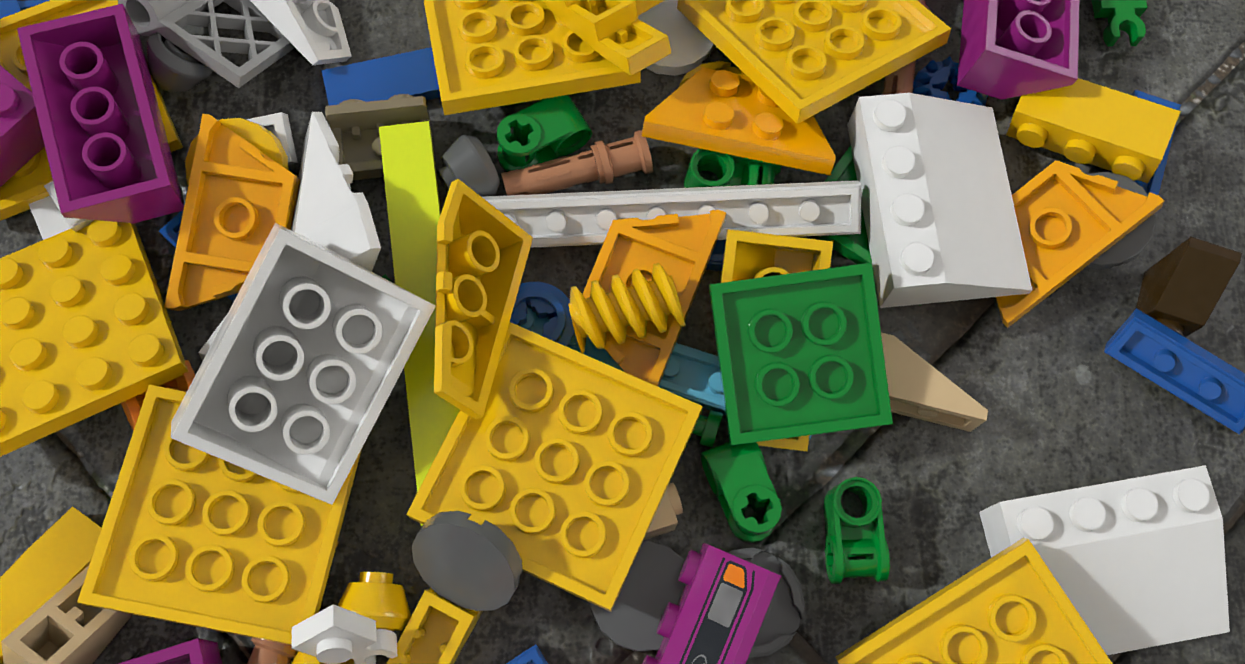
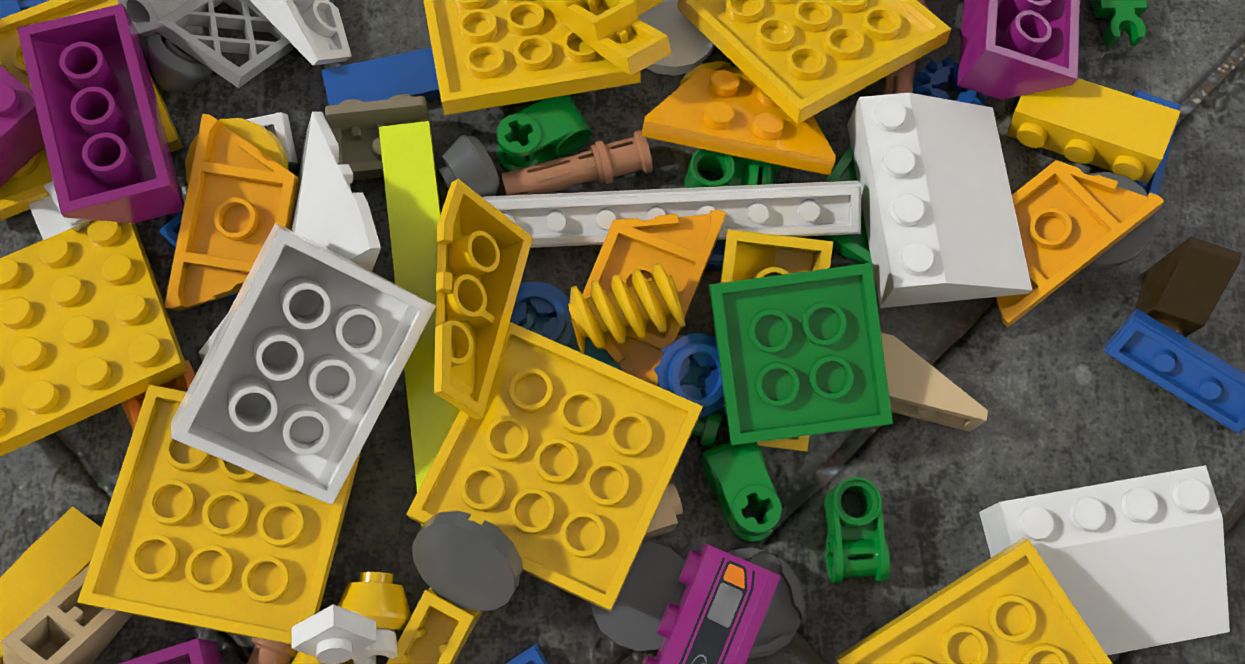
(702, 352): none -> blue gear

